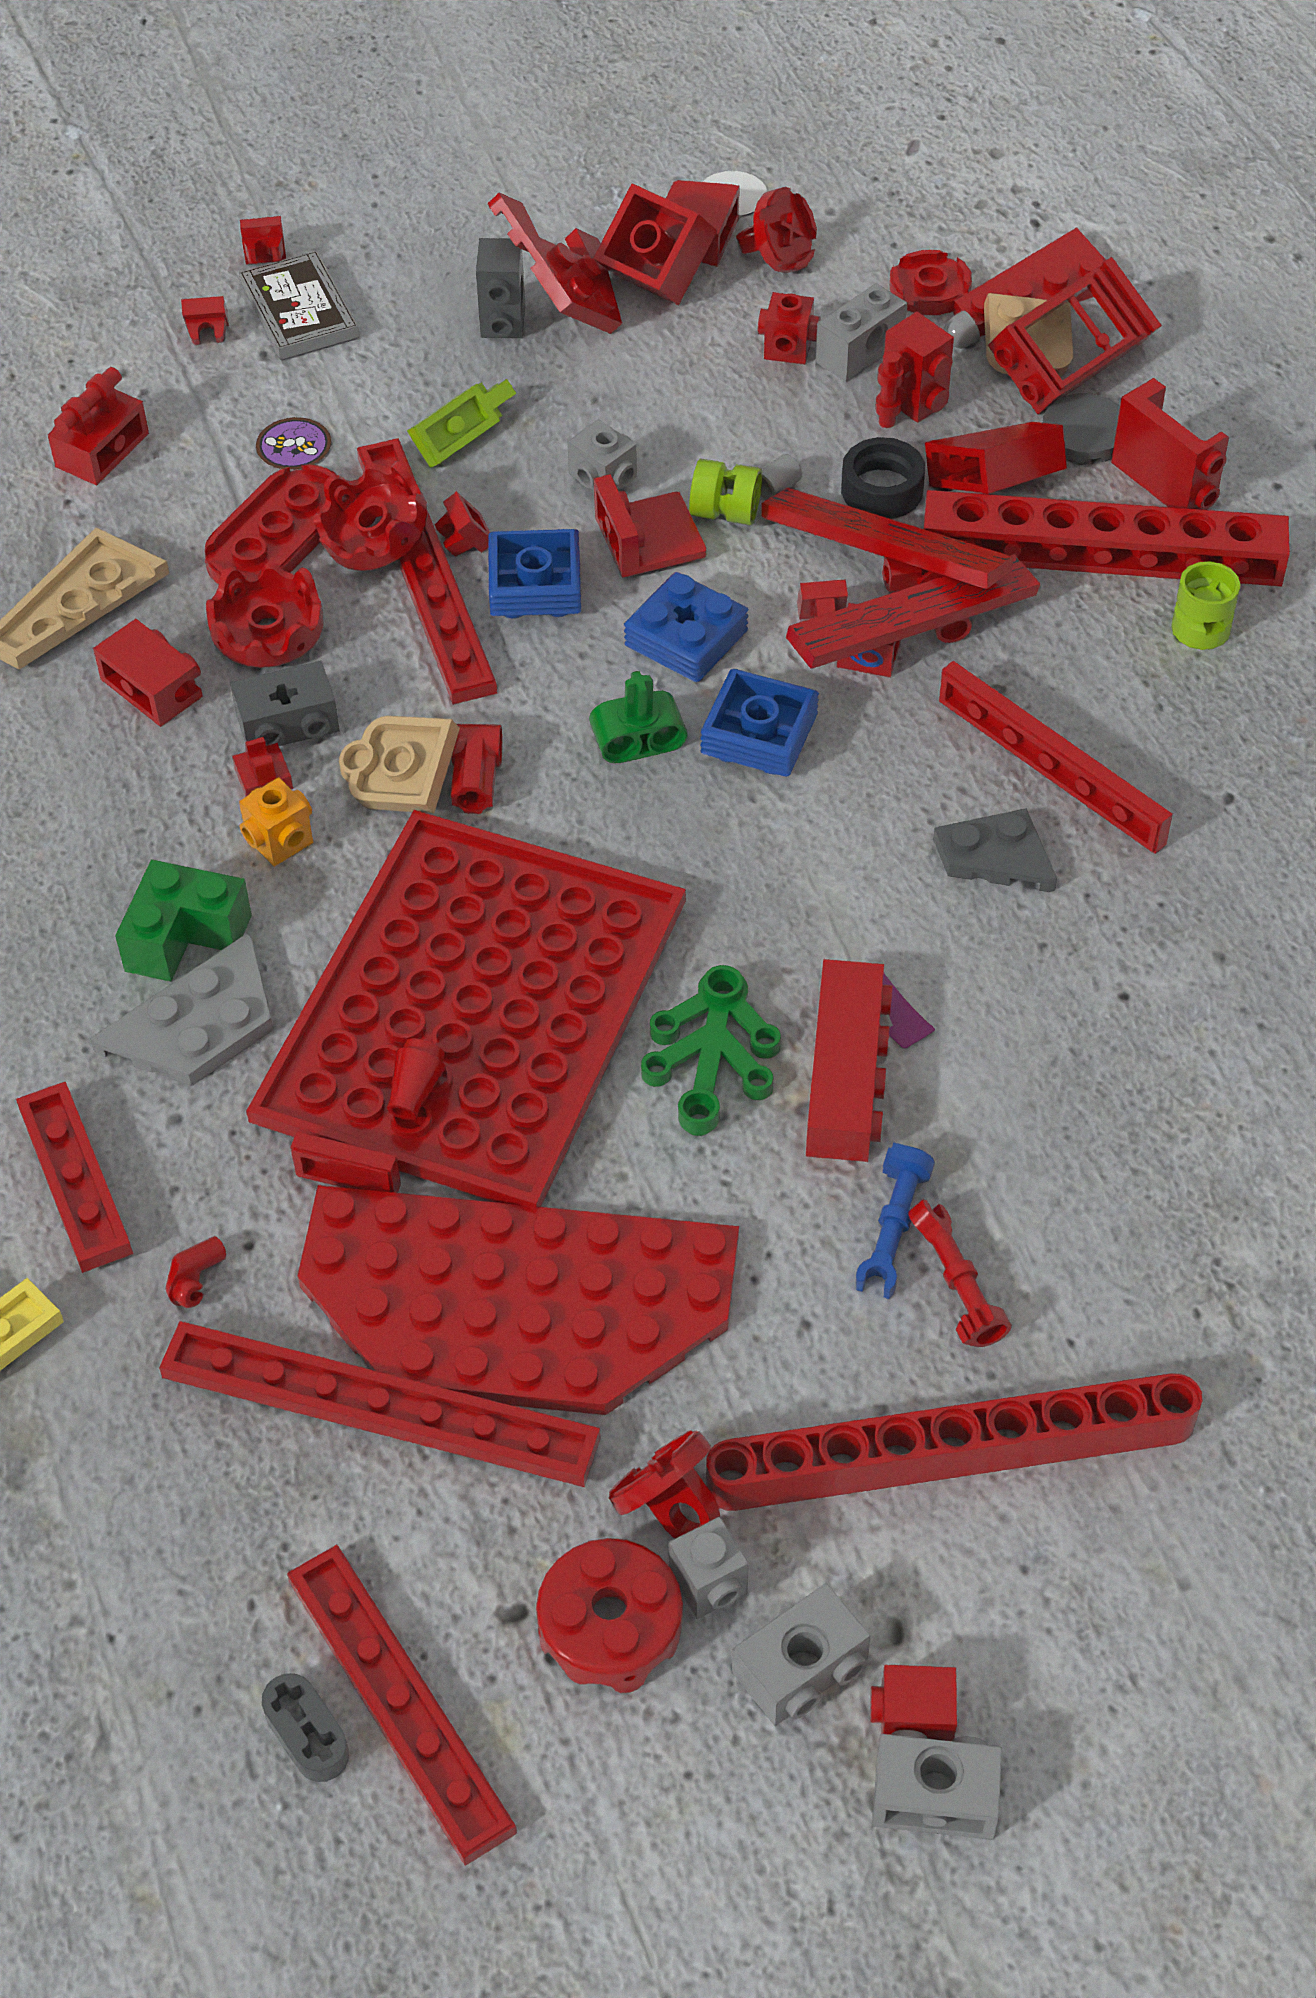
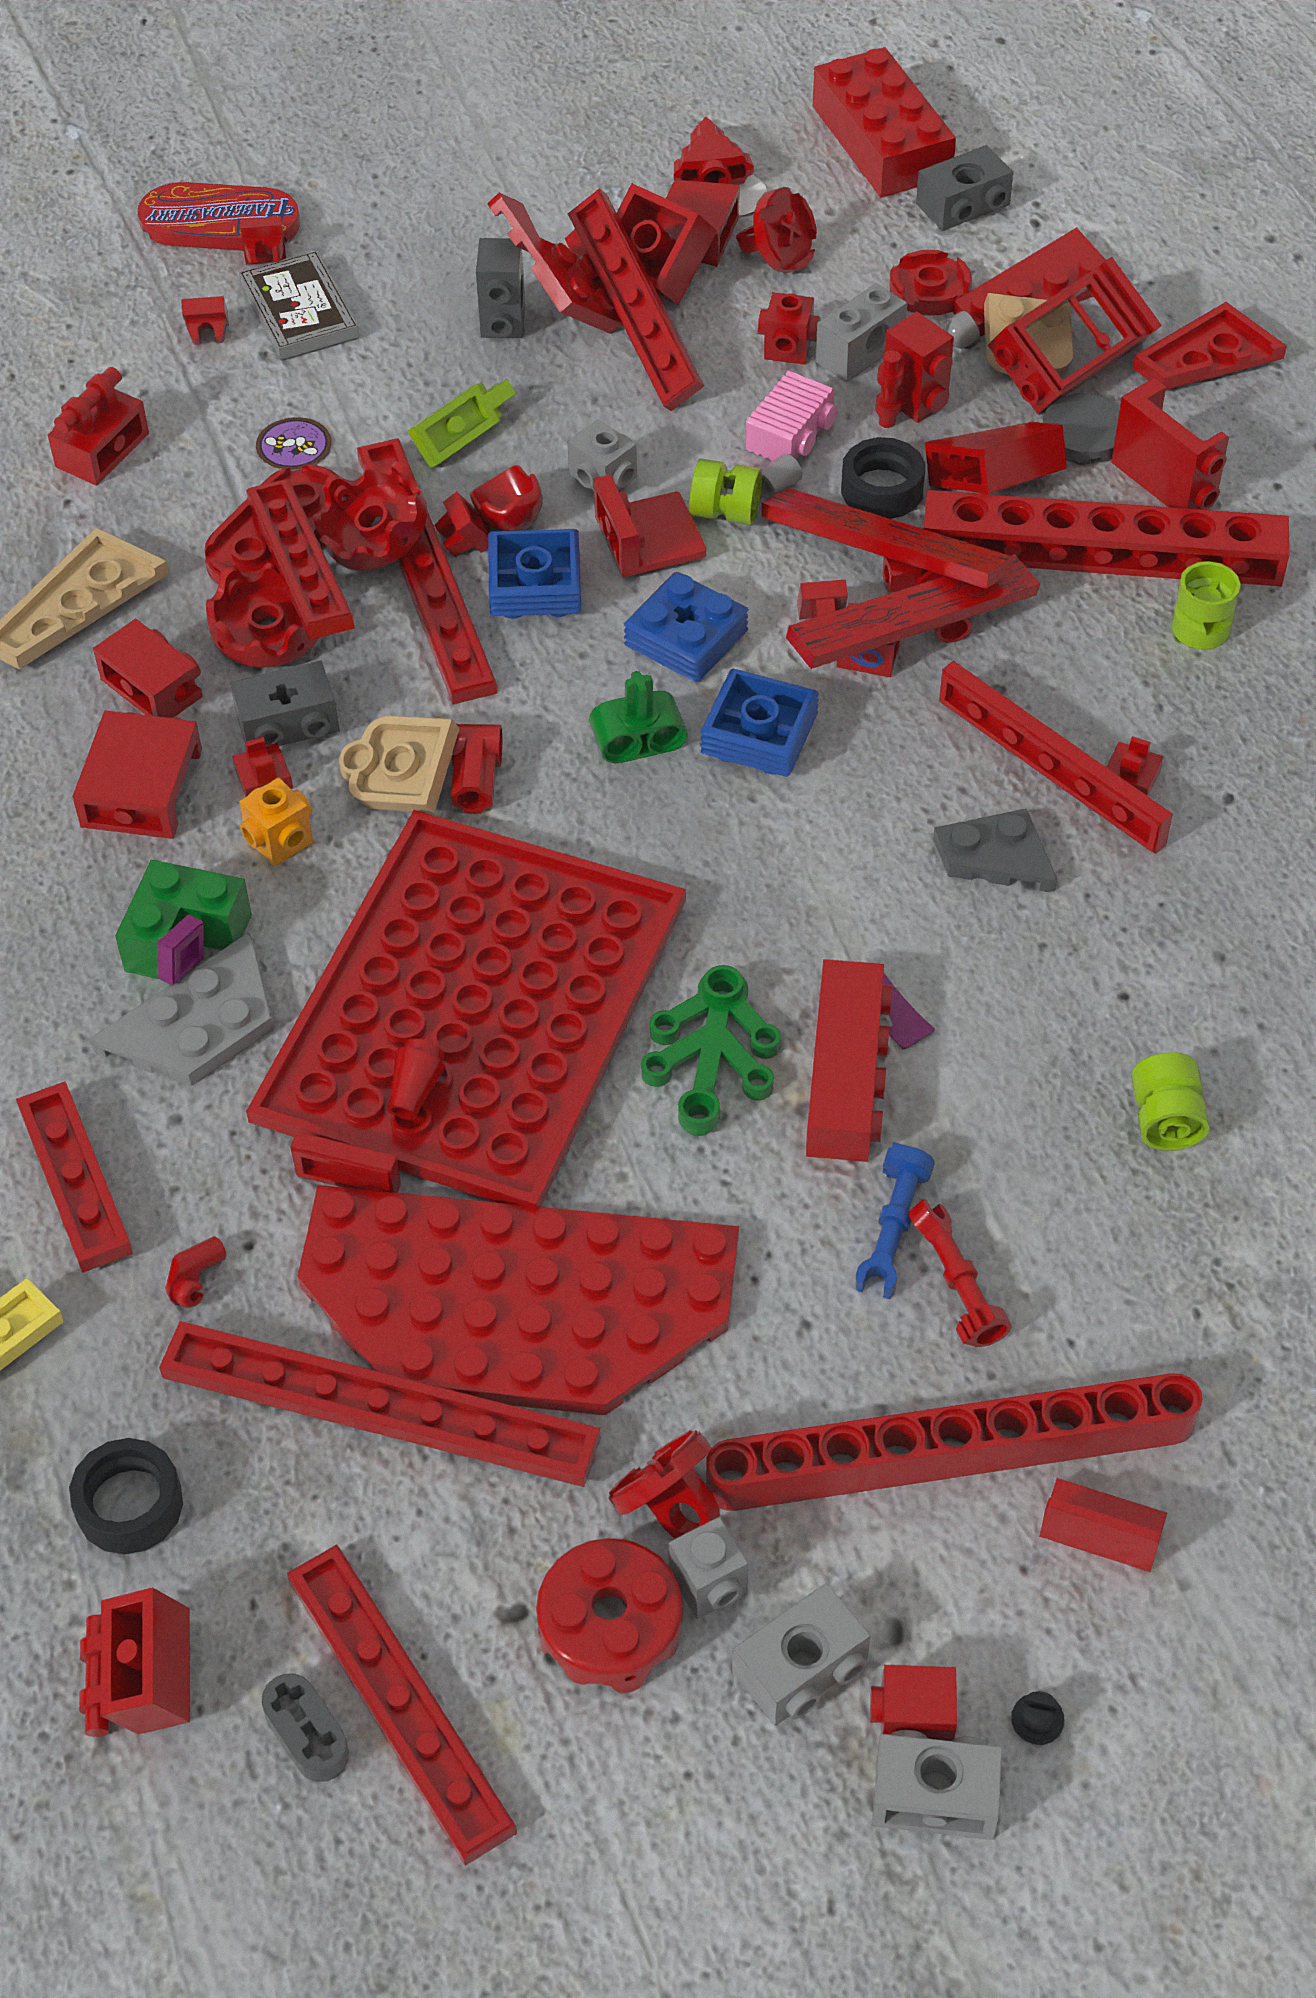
(106, 1462): none -> black tyre
(135, 773): none -> red panel
(136, 1664): none -> red brick
(180, 950): none -> magenta tile
(211, 213): none -> red tile
(300, 559): none -> red tile
(509, 500): none -> red hair
(635, 300): none -> red tile
(712, 157): none -> red rock
(790, 418): none -> bright pink brick
(881, 119): none -> red brick
(964, 187): none -> dark grey brick
(1037, 1718): none -> black piece
(1103, 1524): none -> red panel
(1136, 764): none -> red tile
(1170, 1101): none -> lime wheel
(1209, 348): none -> red wing

